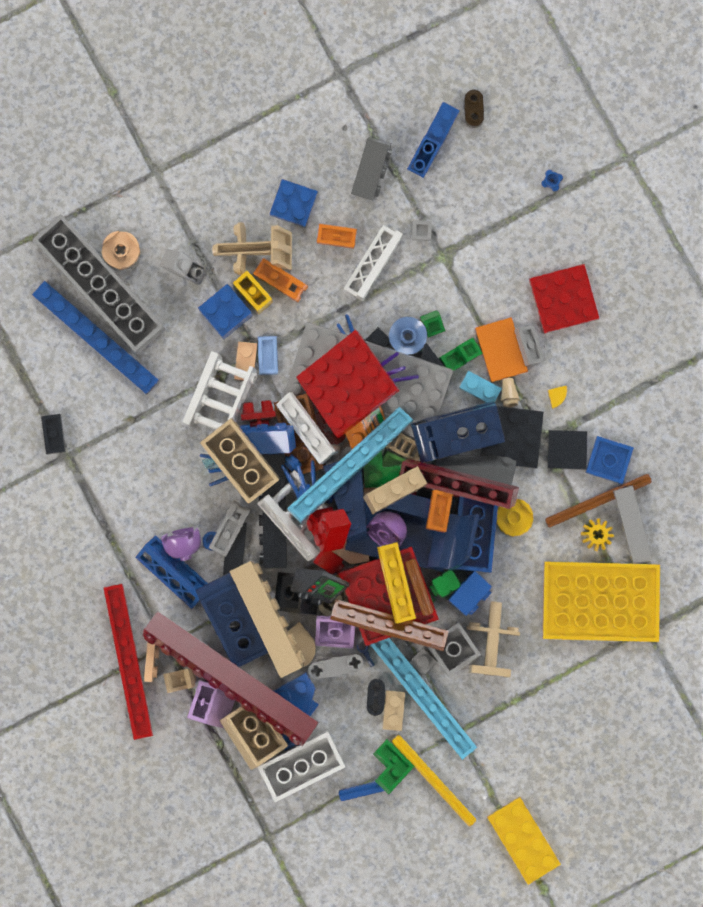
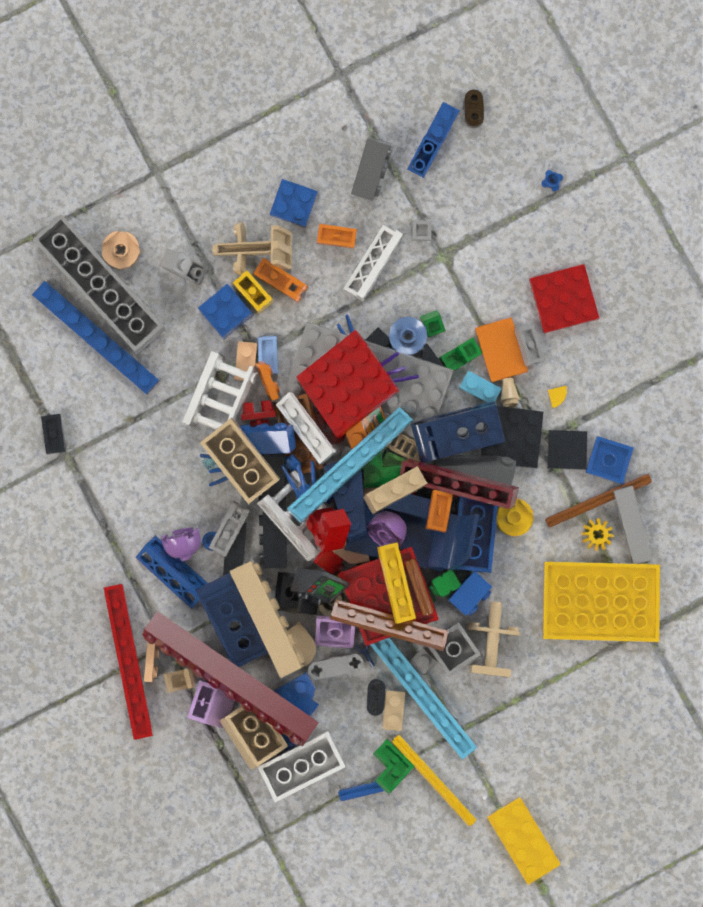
(265, 374): none -> orange plate

